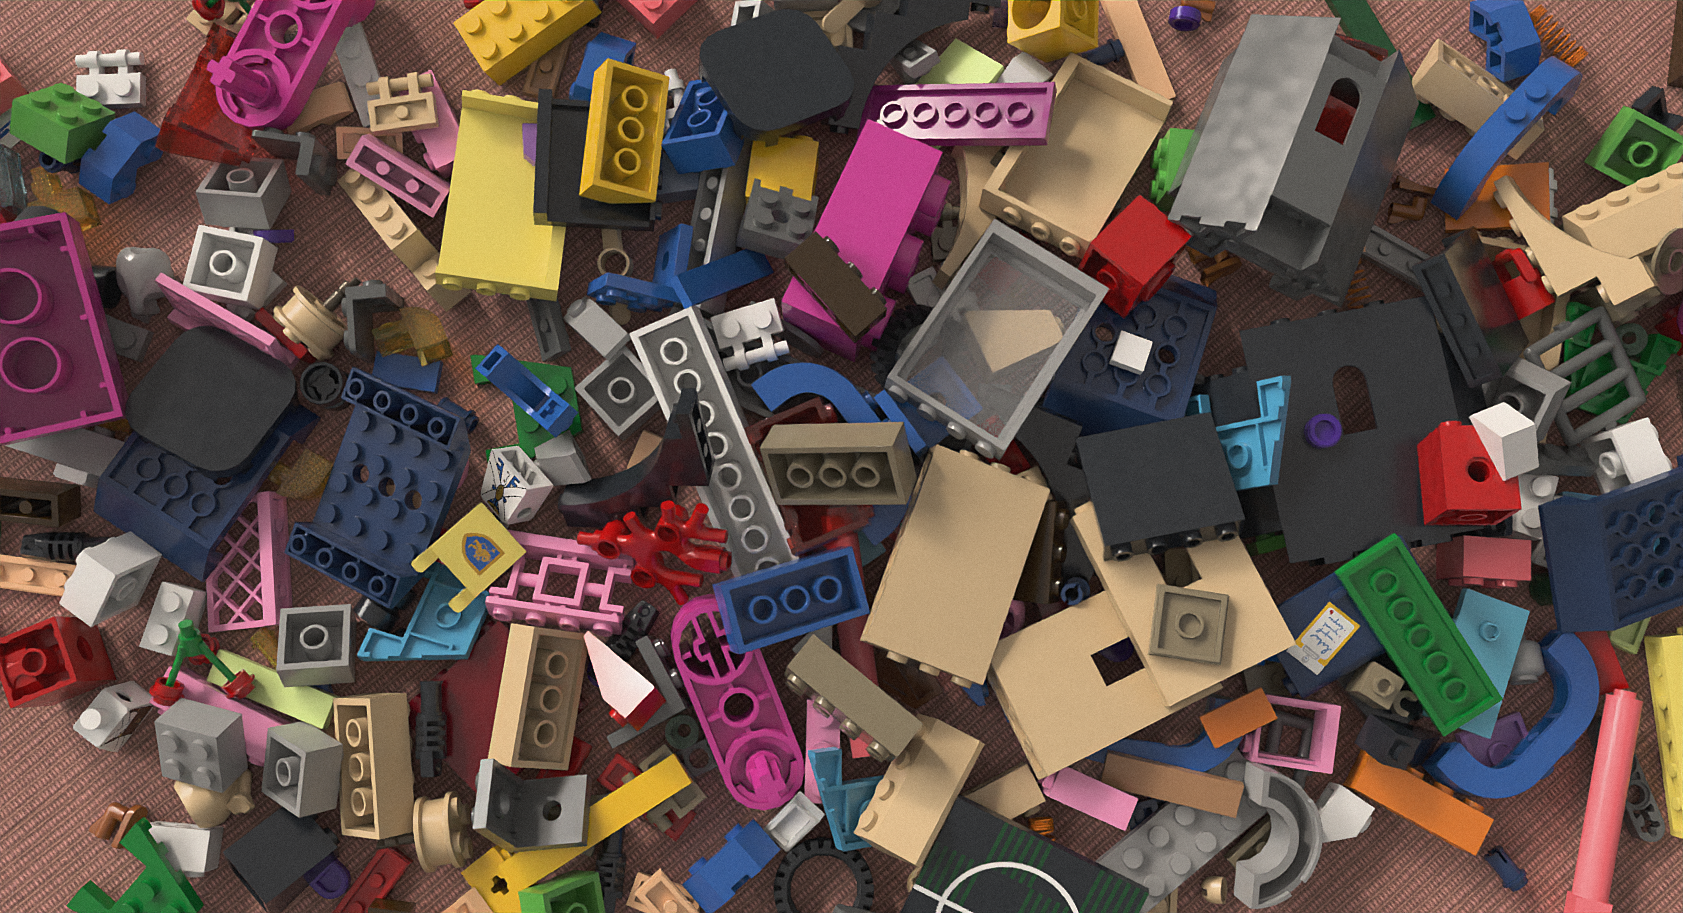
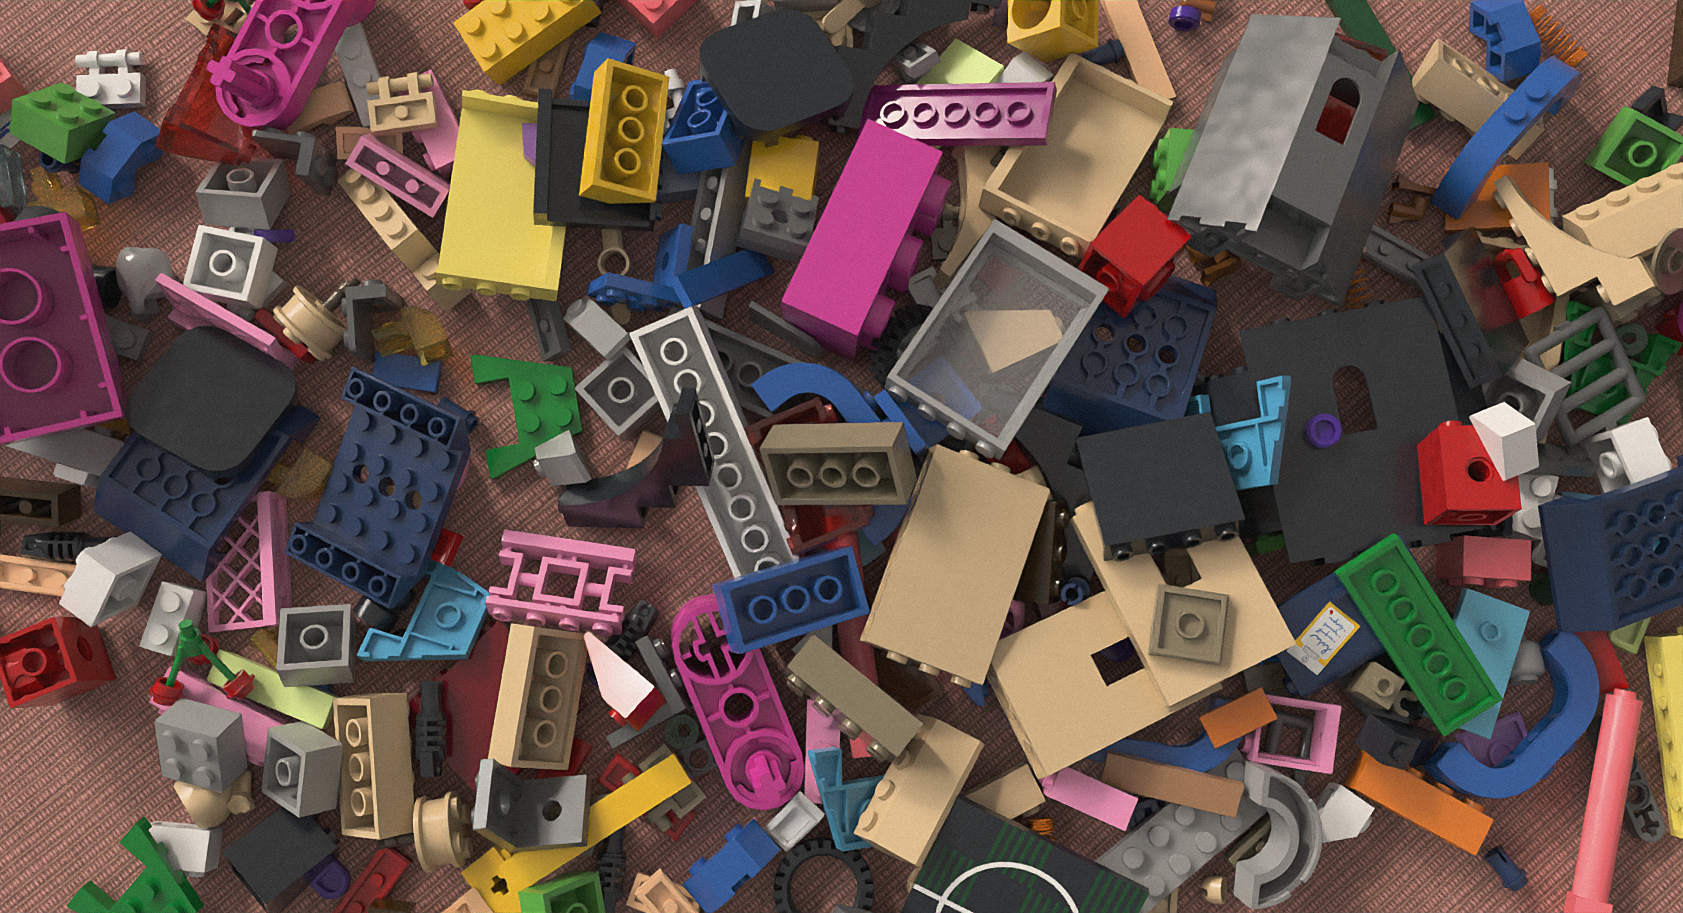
(111, 718): white torso -> none
(117, 812): dark orange piece -> none
(324, 385): black wheel -> none
(475, 552): light yellow flag -> none
(514, 486): white torso -> none
(527, 391): blue arch -> none
(670, 535): red plant -> none
(747, 325): white plate -> none
(836, 286): dark brown brick -> none
(1131, 352): white tile -> none

